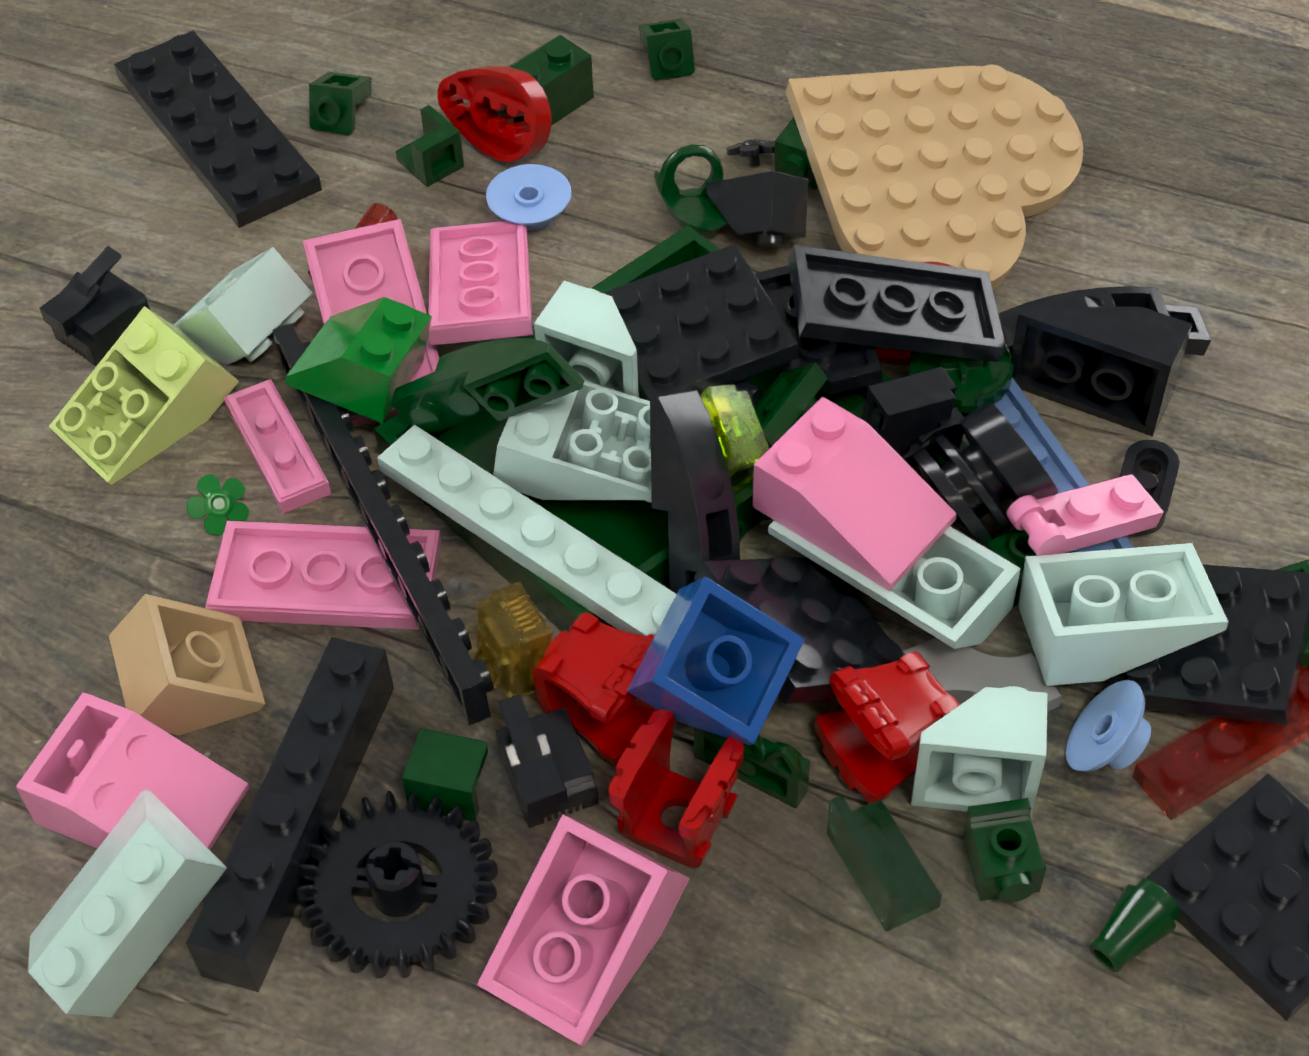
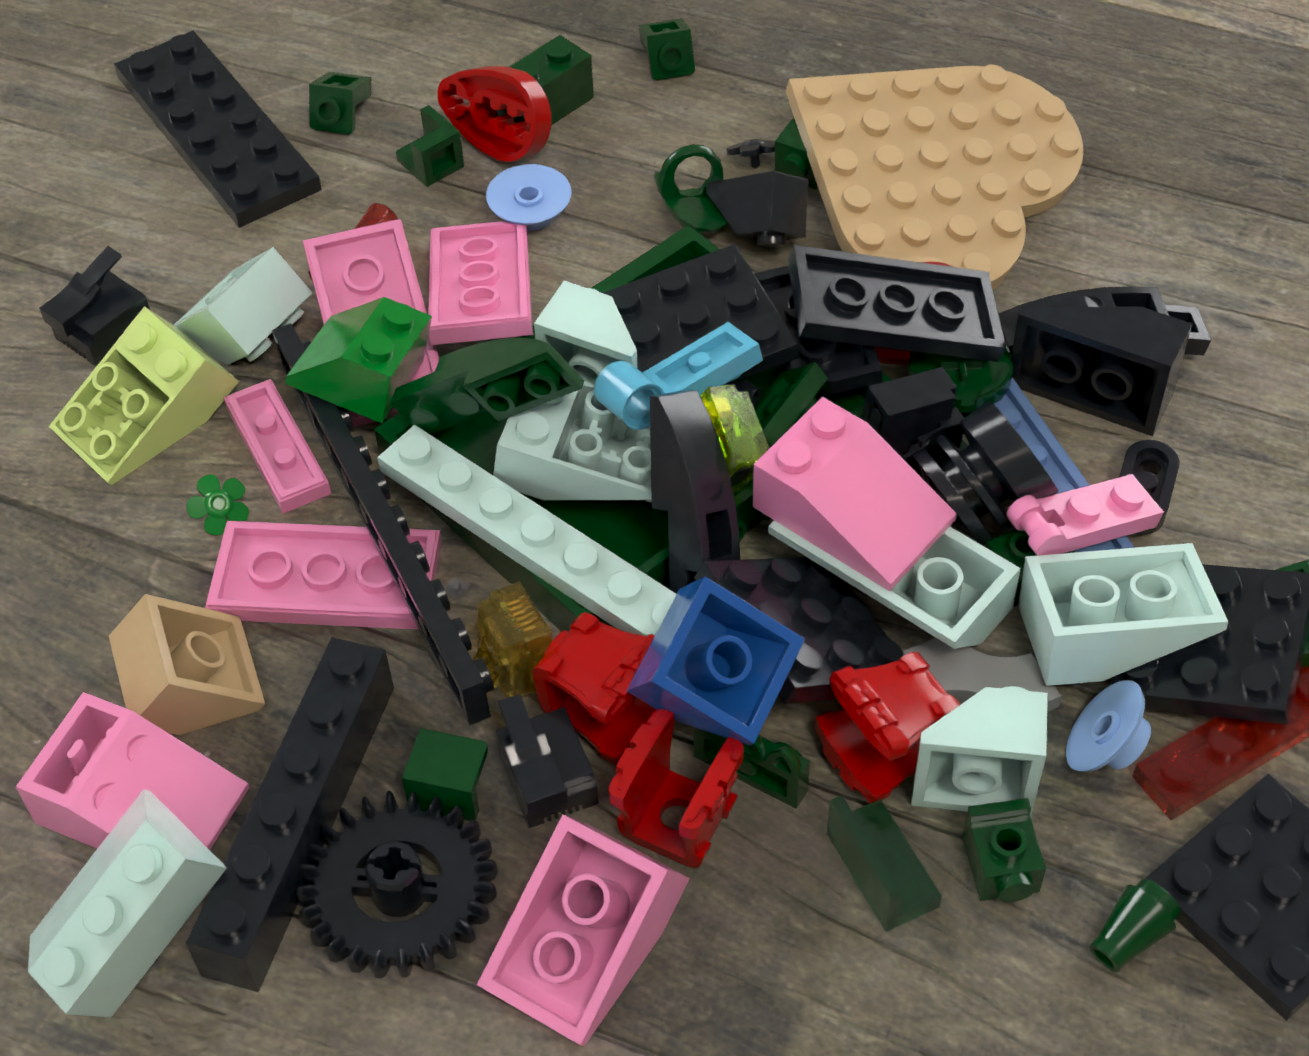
(703, 364): none -> medium azure plate

